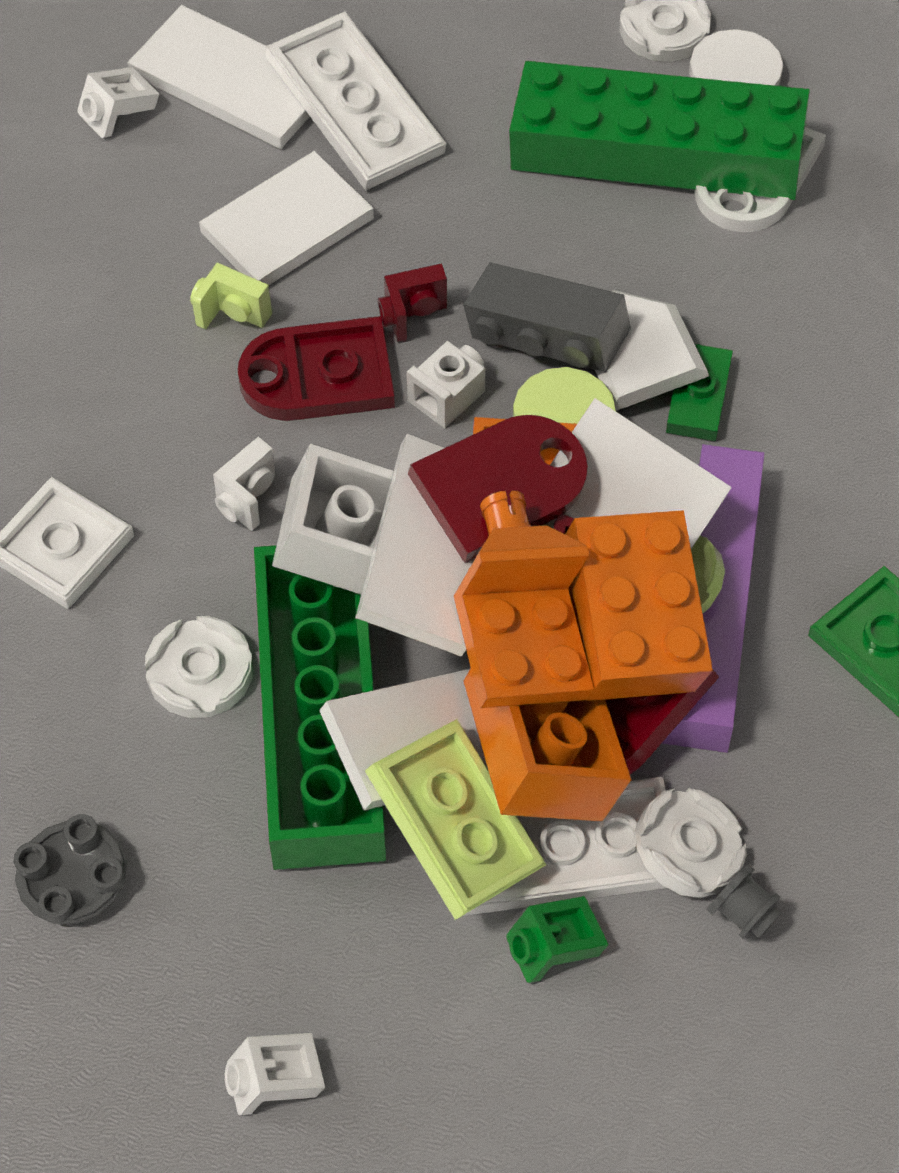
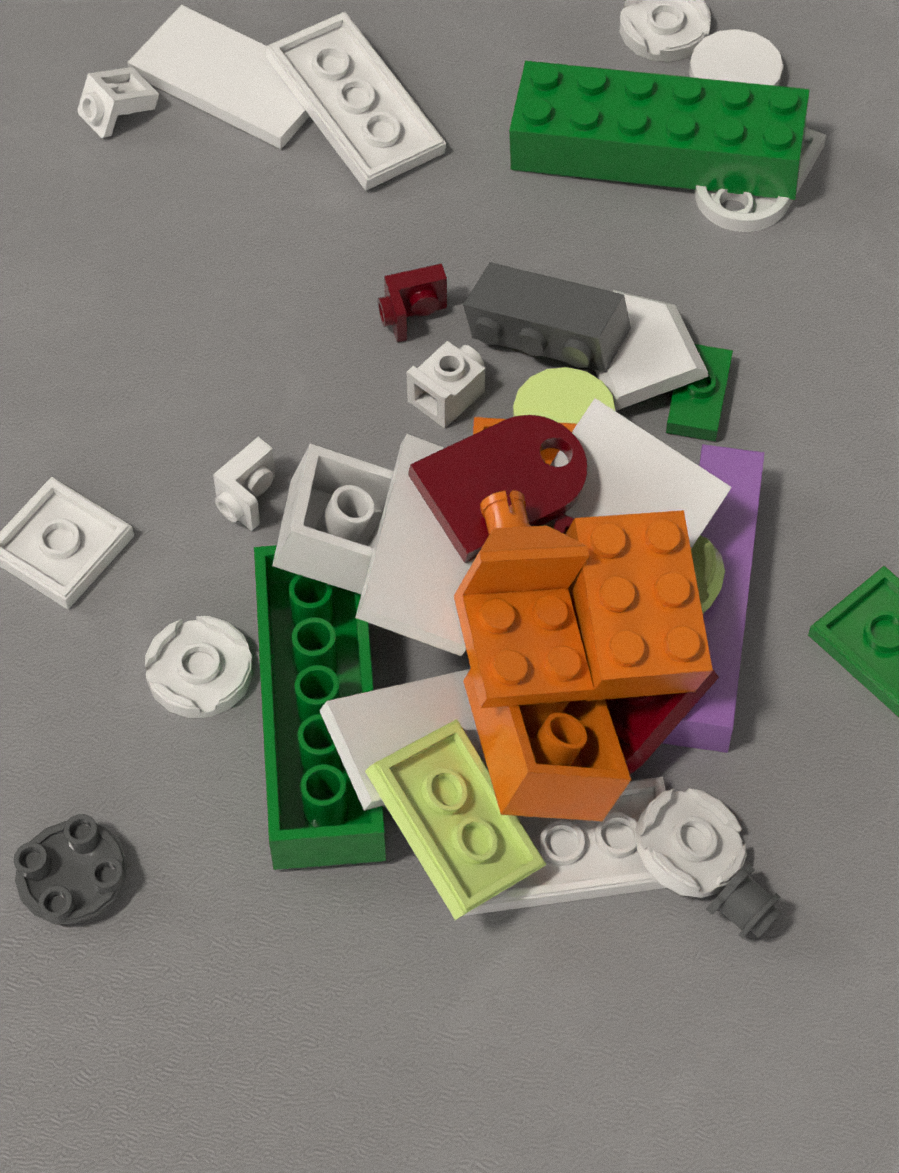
(233, 293): yellowish green bracket -> none
(273, 1070): white bracket -> none
(286, 219): white tile -> none
(318, 370): dark red tile -> none
(554, 936): green bracket -> none

